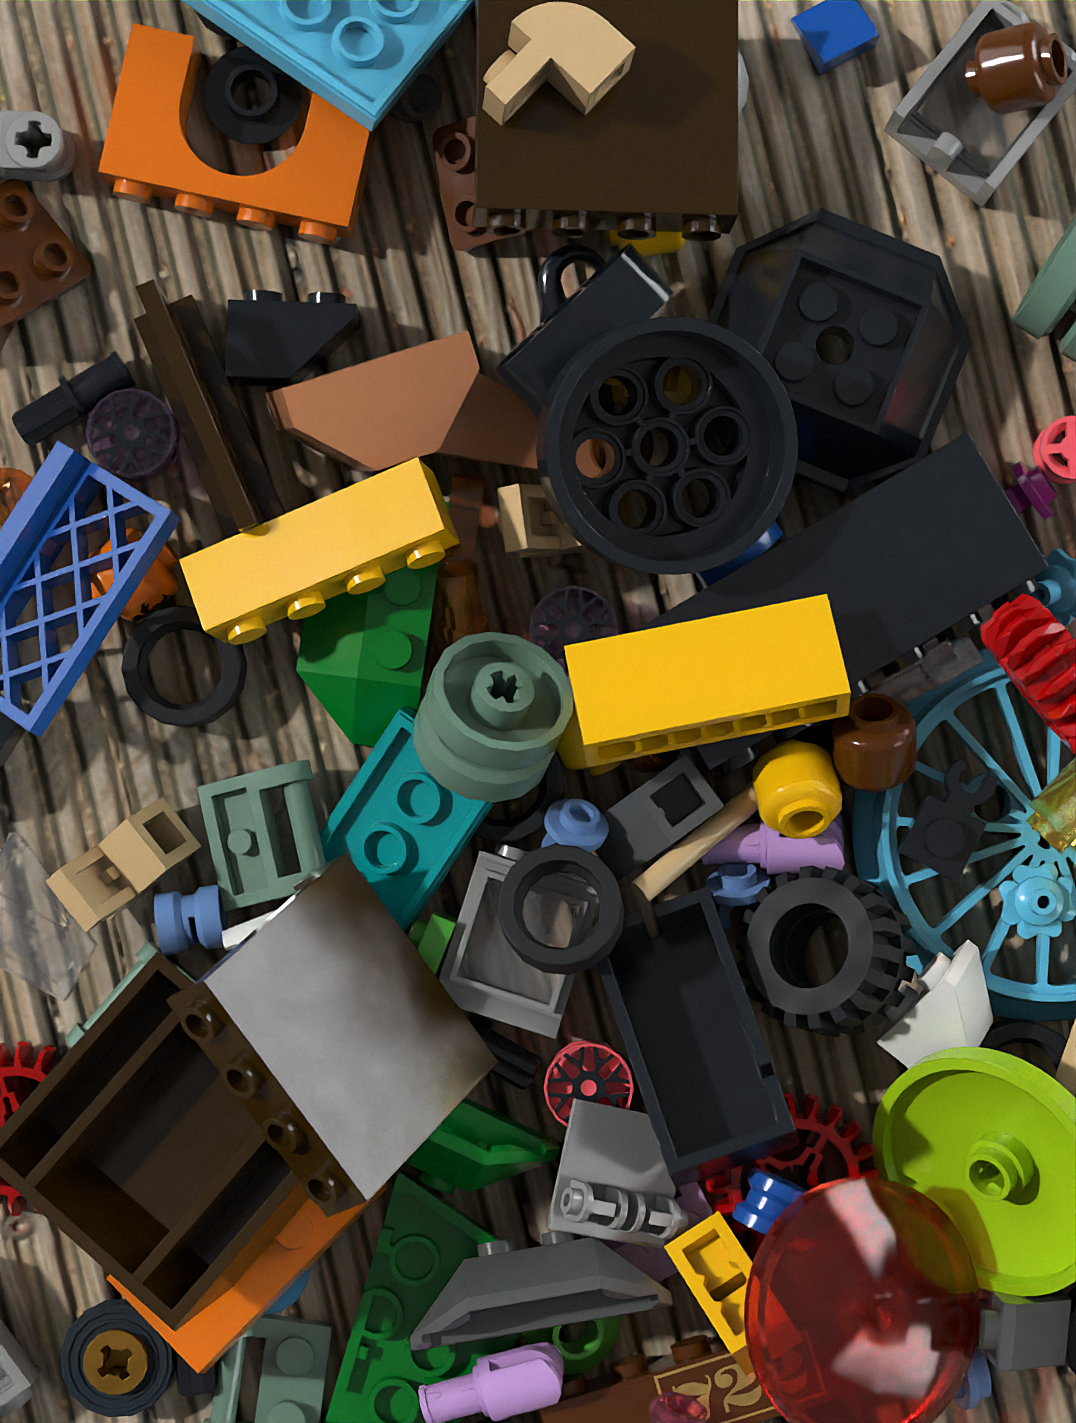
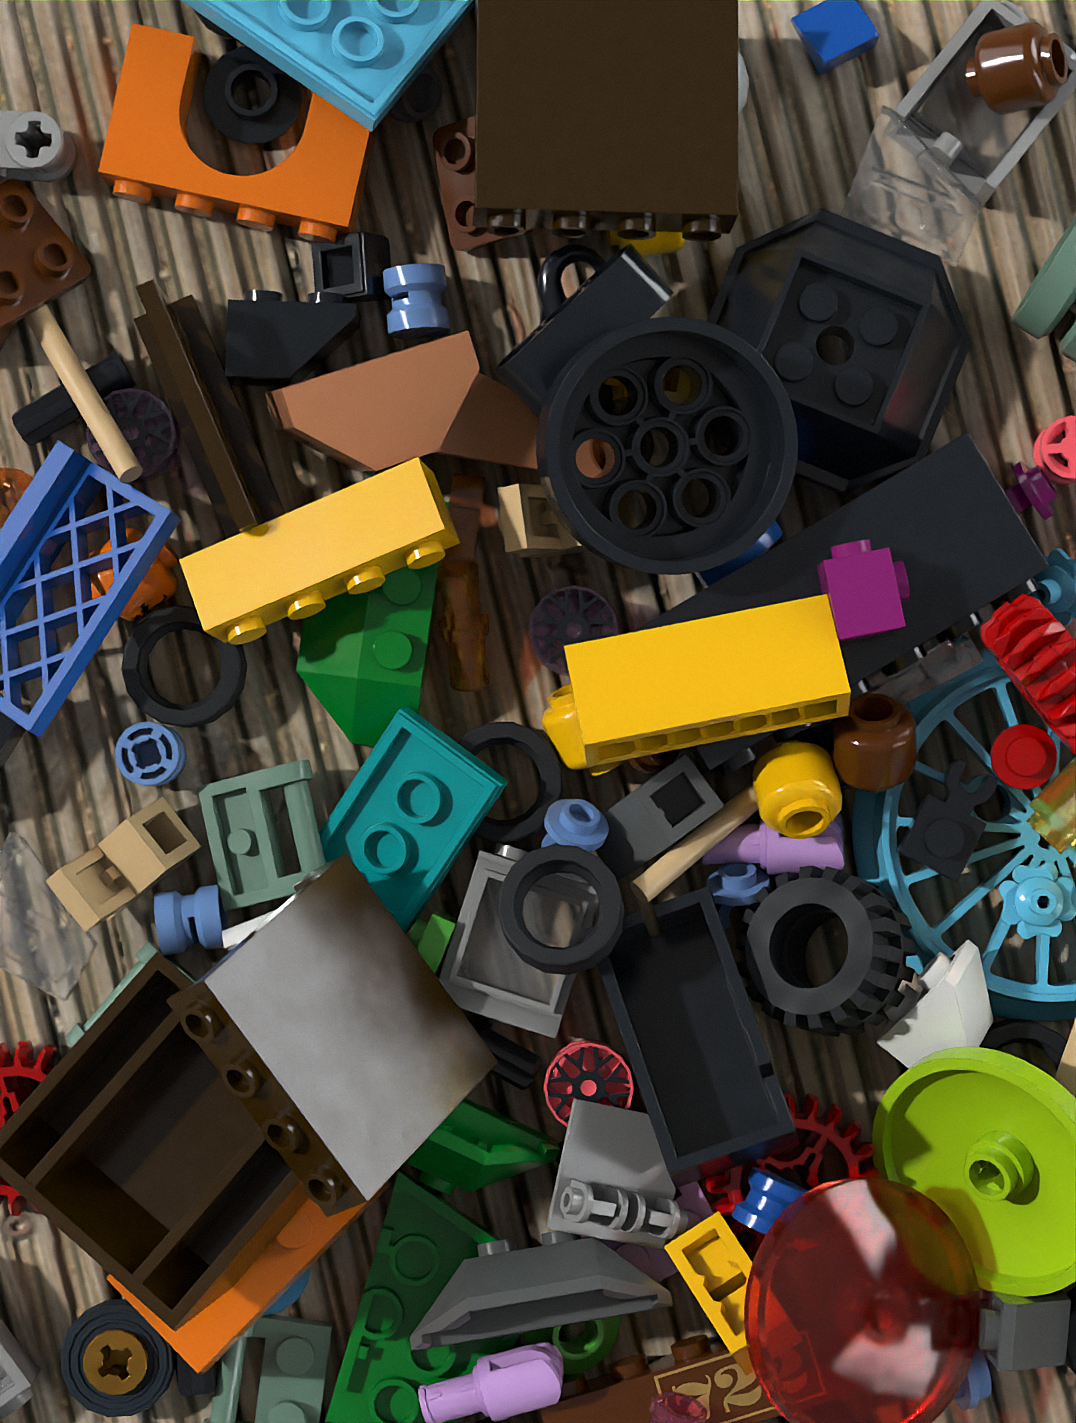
(84, 395): none -> tan bar
(161, 757): none -> medium blue wheel
(352, 266): none -> black slope
(416, 301): none -> medium blue wheel
(492, 716): sand green wheel -> none
(561, 45): tan brick -> none
(864, 590): none -> magenta brick
(910, 192): none -> clear wing
(1023, 756): none -> red plate

